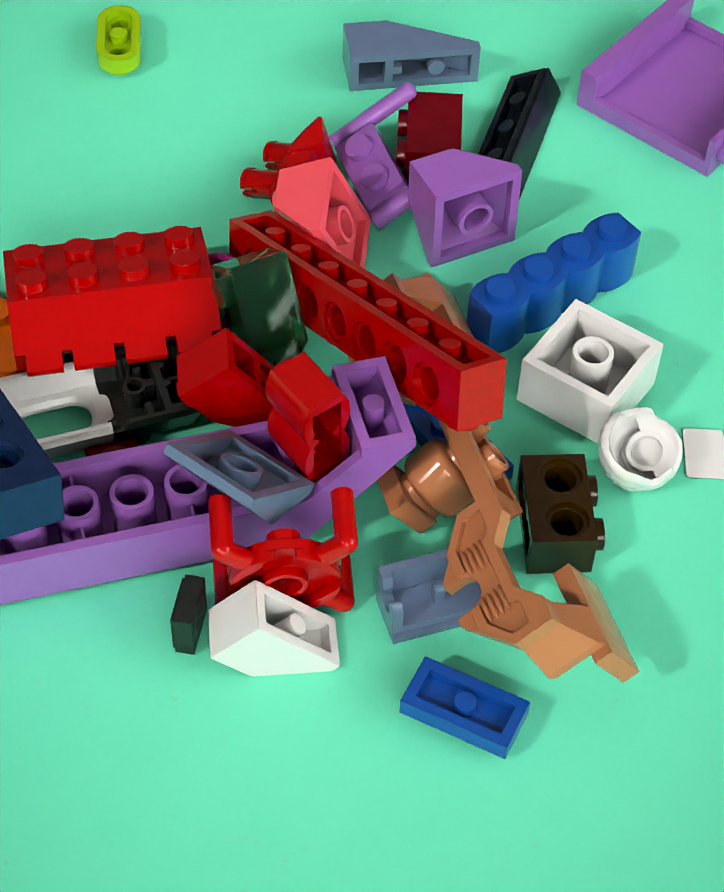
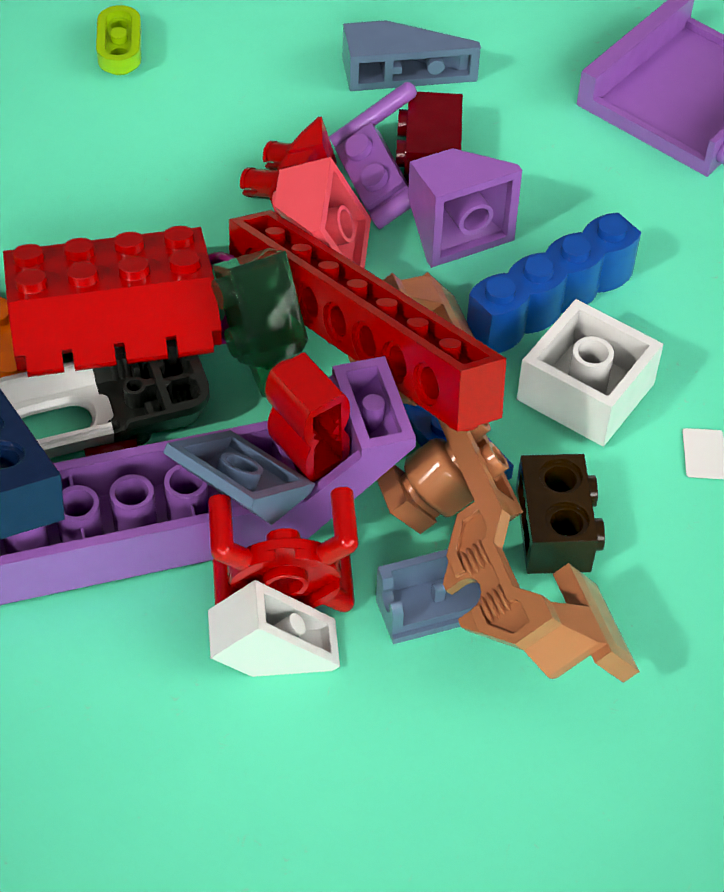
(188, 614): pearl dark grey tile -> none
(224, 380): red slope -> none
(464, 707): blue plate -> none
(522, 120): black slope -> none
(639, 450): white hair -> none

